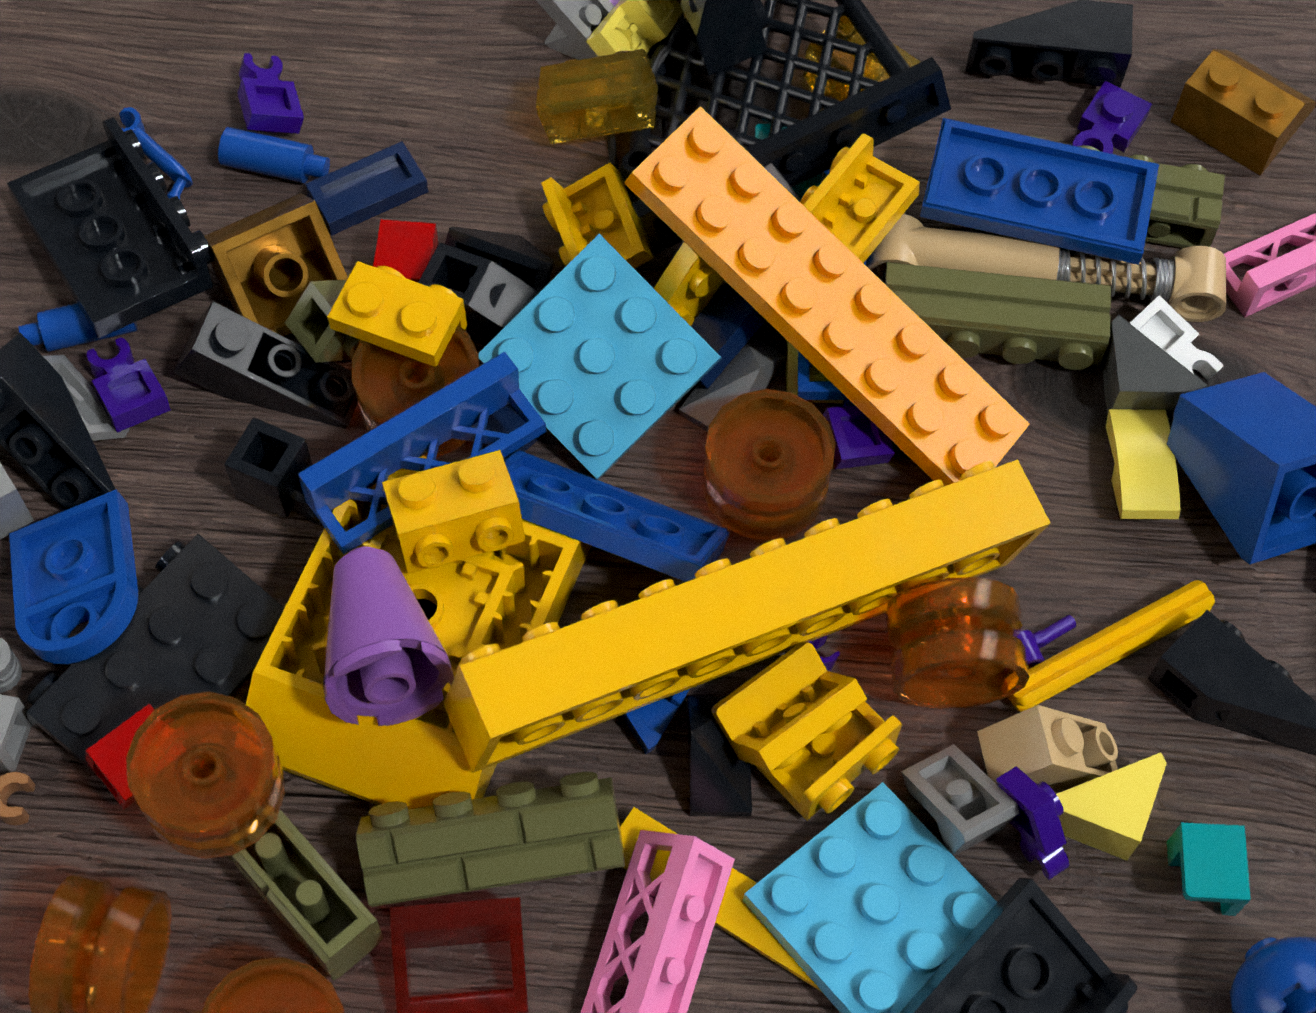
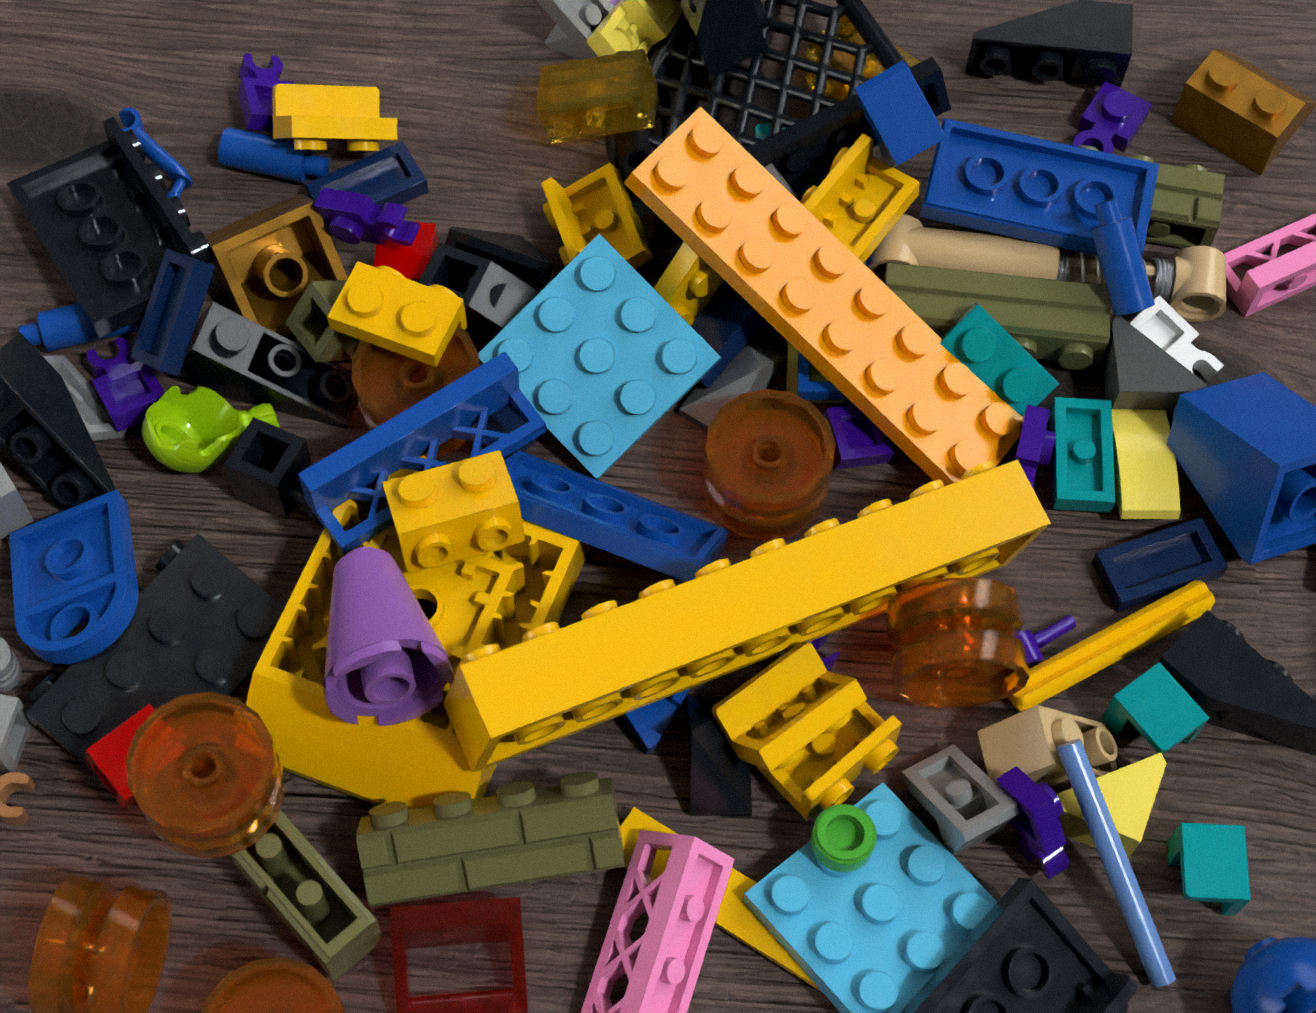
(172, 312): none -> dark blue tile
(197, 428): none -> lime hair
(330, 113): none -> yellow bracket
(357, 218): none -> dark purple plate
(843, 838): none -> bright green tile
(898, 114): none -> blue slope
(998, 360): none -> teal plate
(1035, 442): none -> dark purple plate
(1082, 455): none -> teal plate
(1116, 863): none -> medium blue bar
(1121, 260): none -> blue cylinder
(1157, 710): none -> teal panel
(1159, 564): none -> dark blue tile

